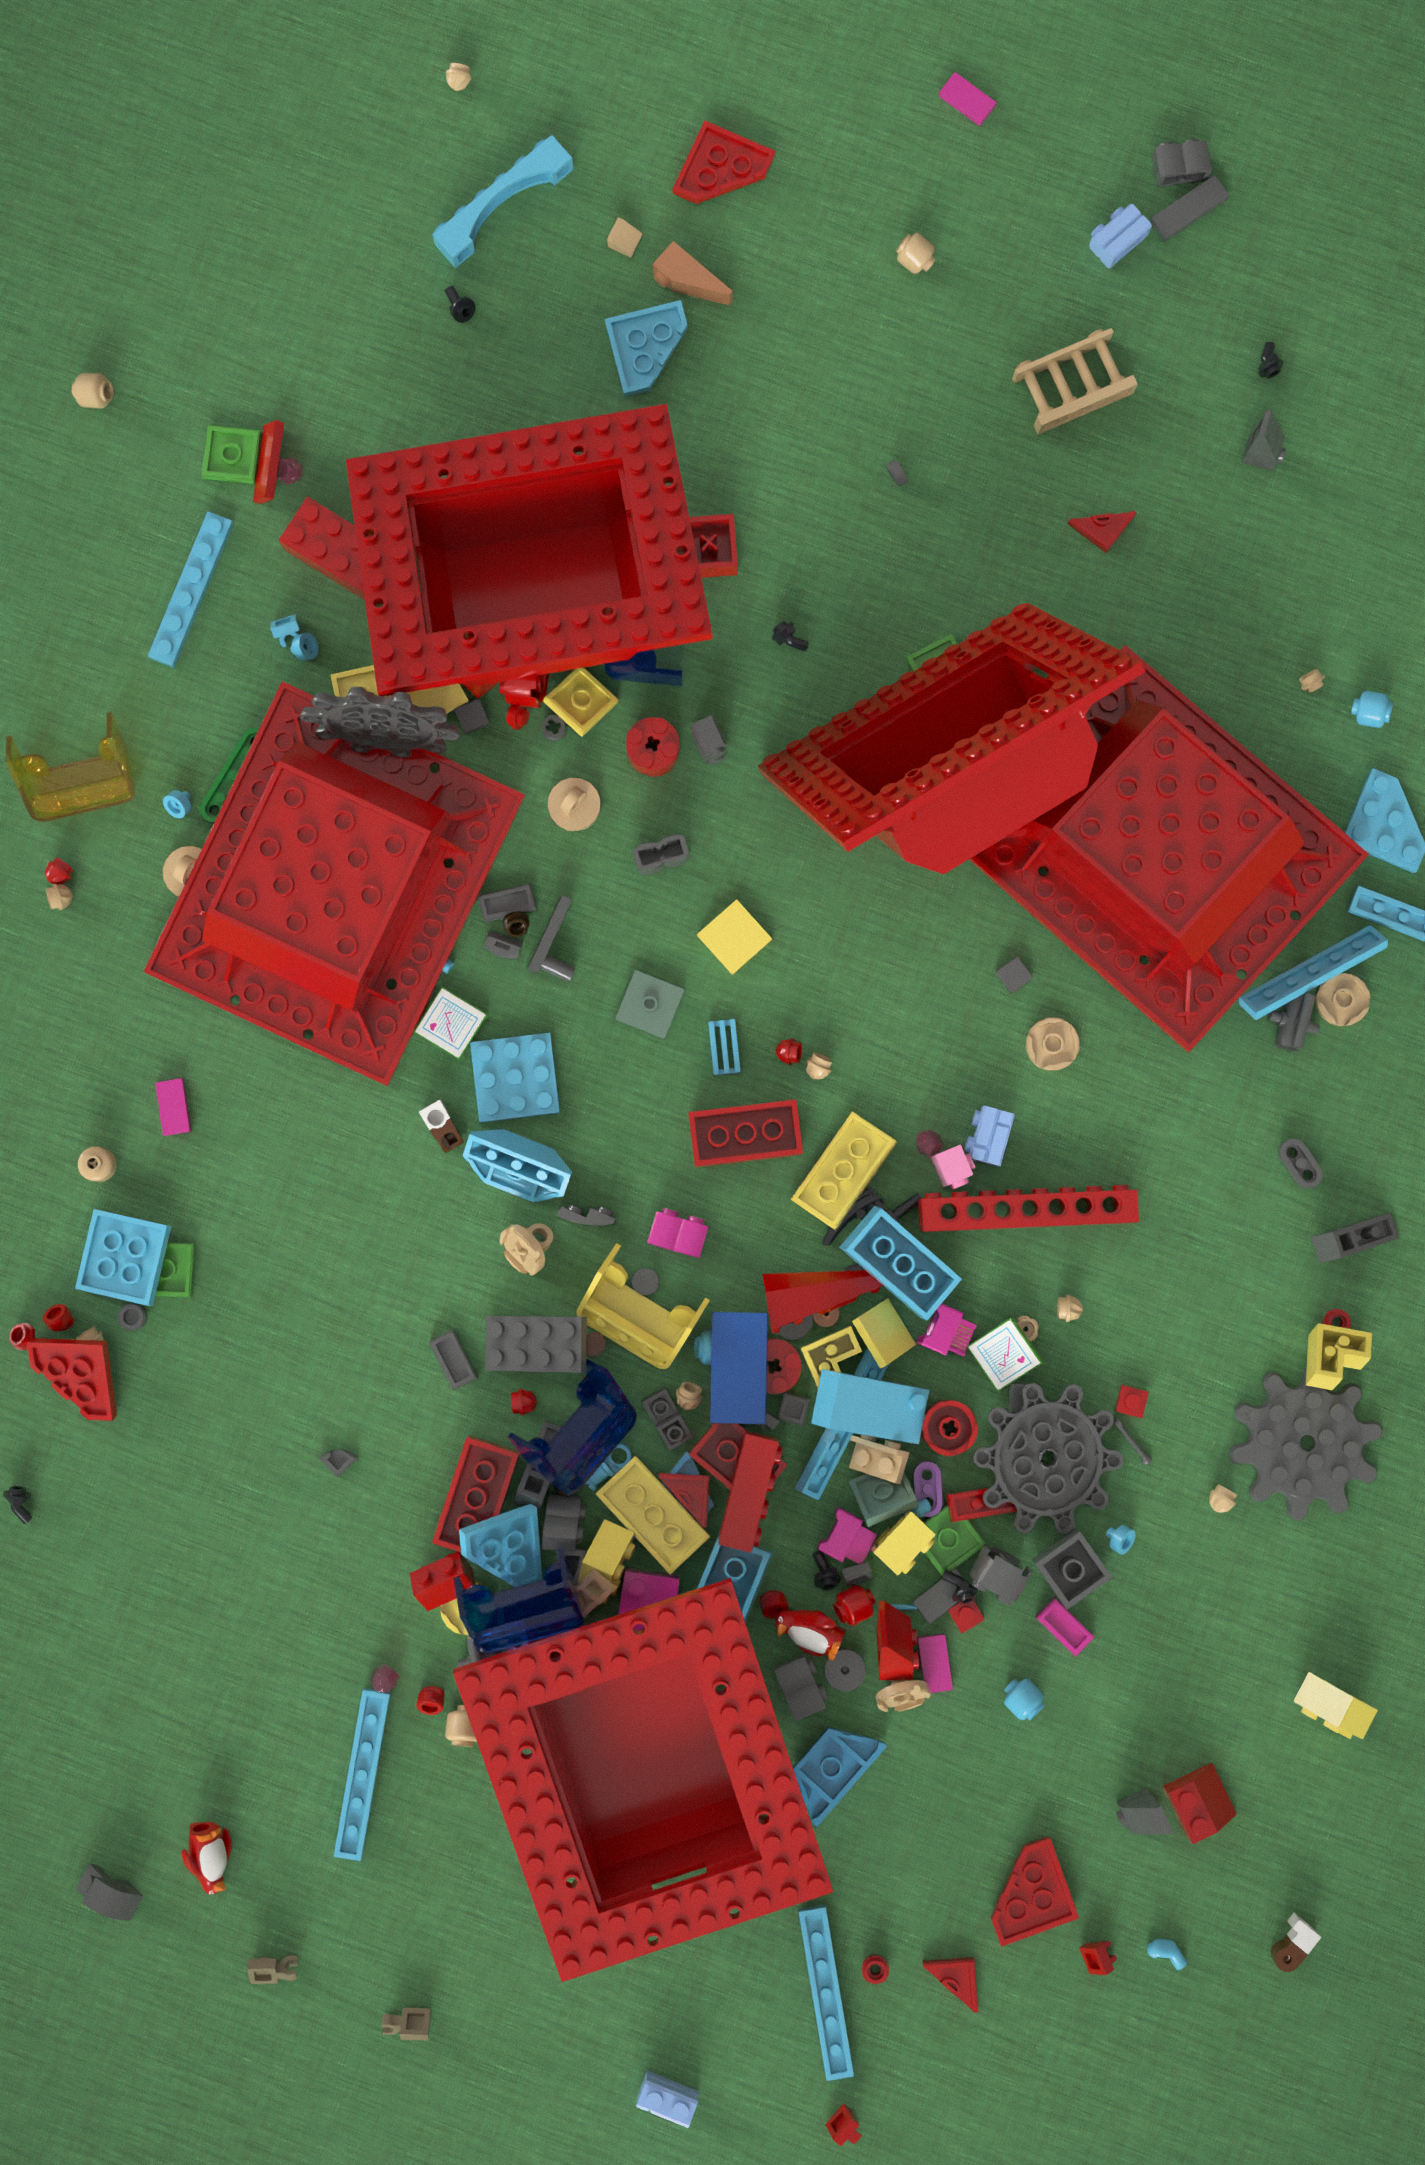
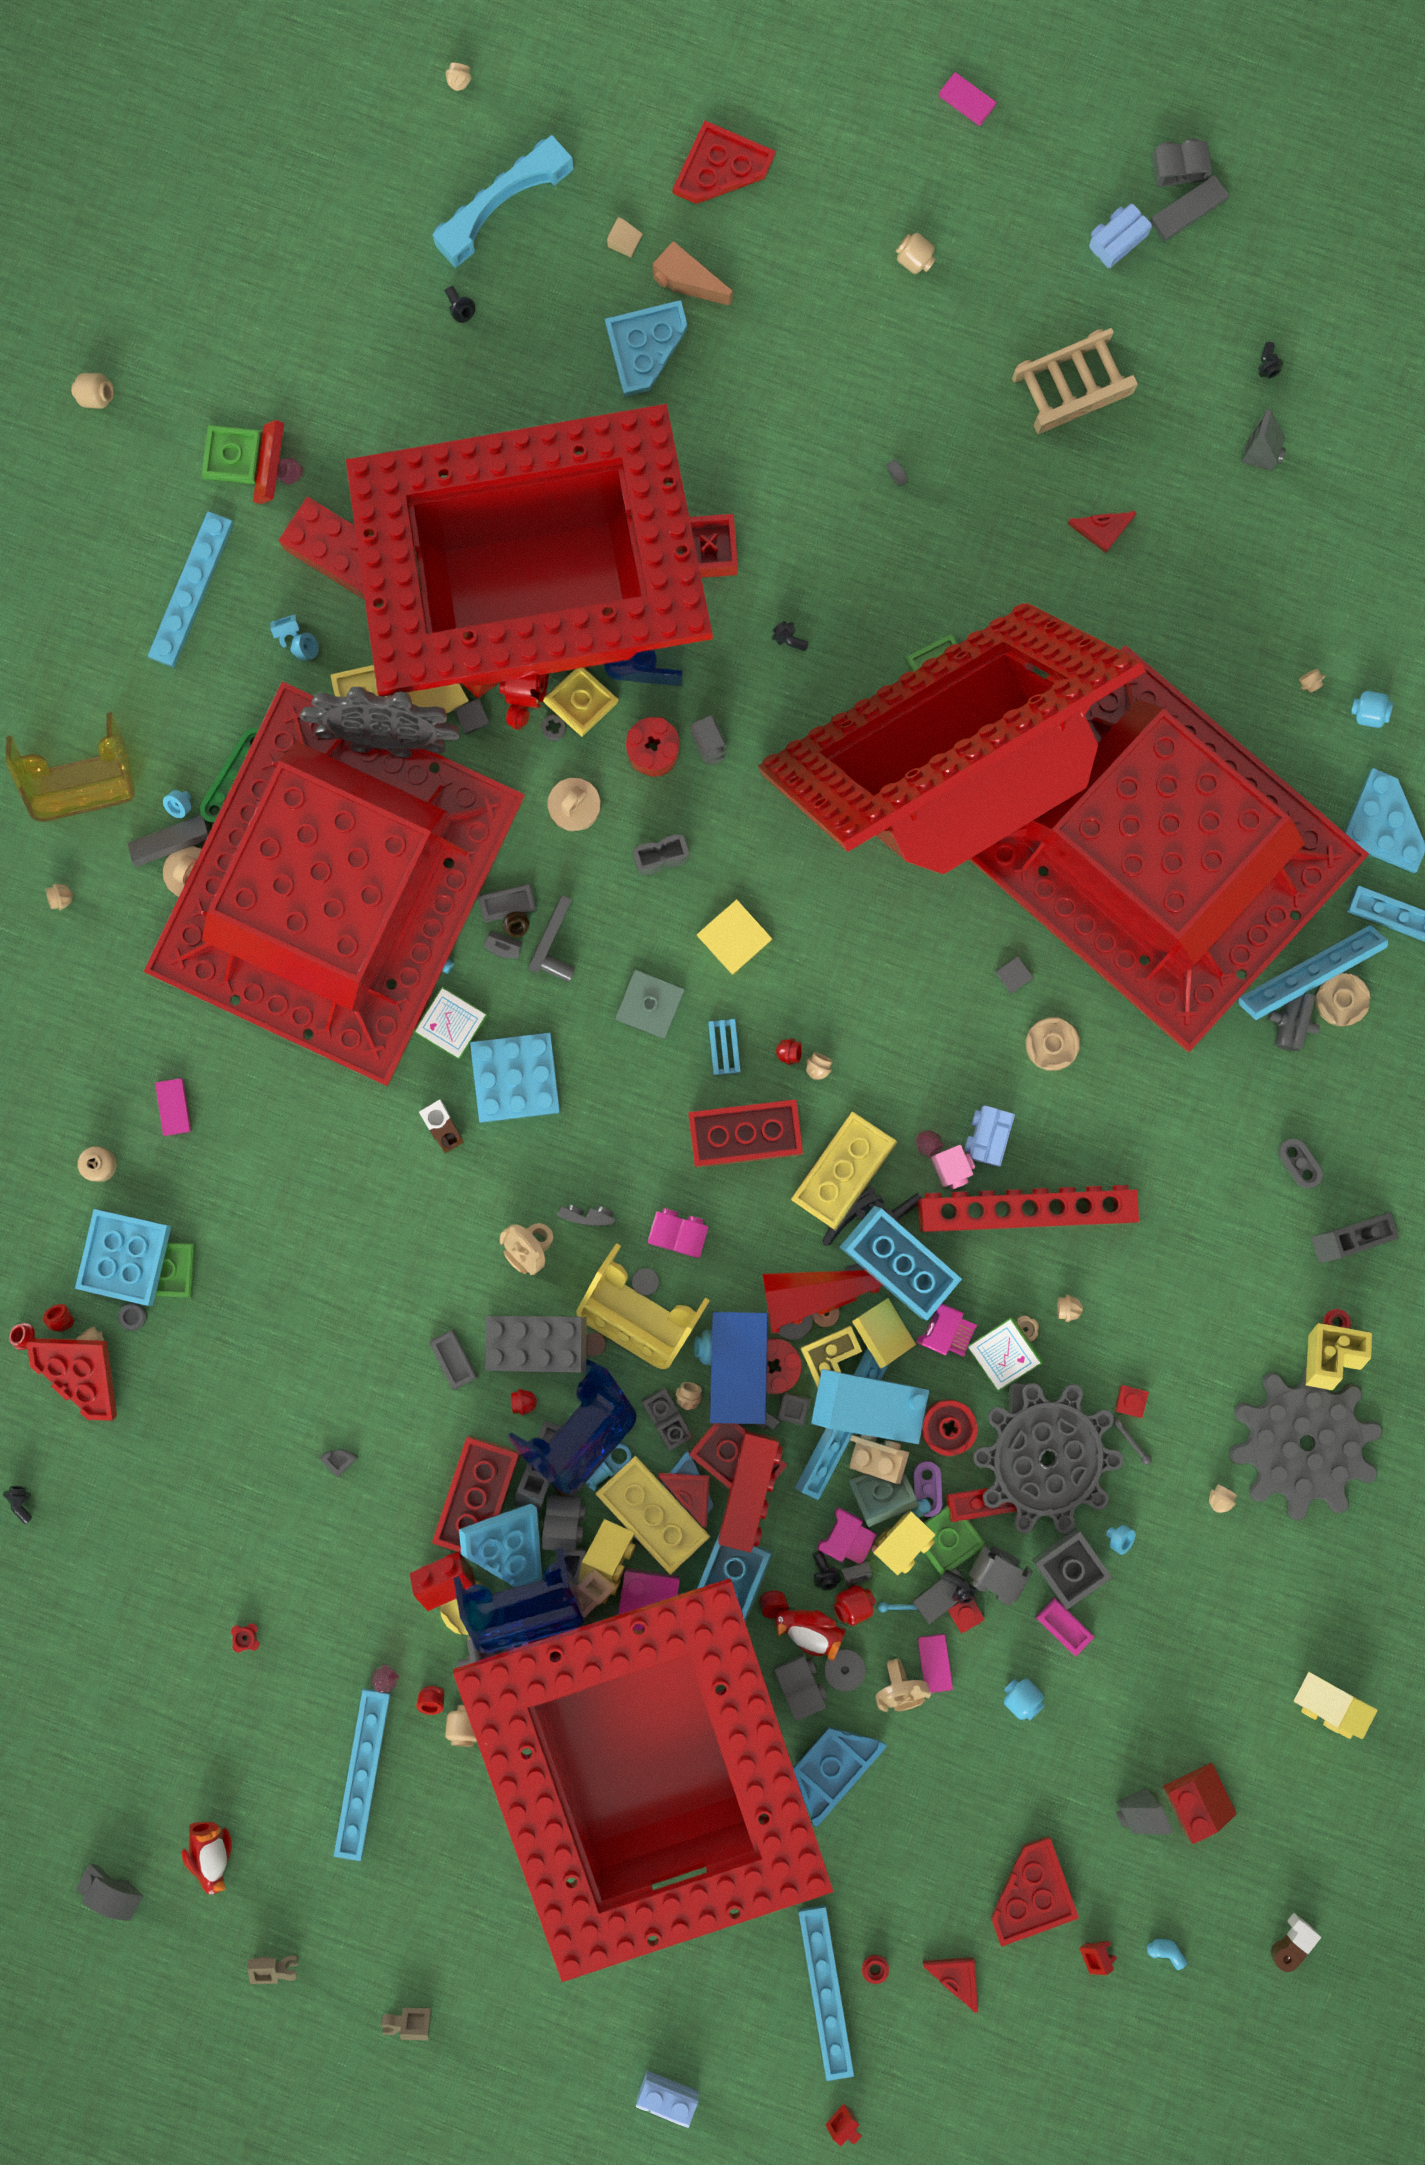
(58, 871): red plate -> none
(168, 841): none -> dark grey tile
(251, 1643): none -> red plate
(517, 1165): medium azure wedge -> none
(895, 1644): red slope -> none

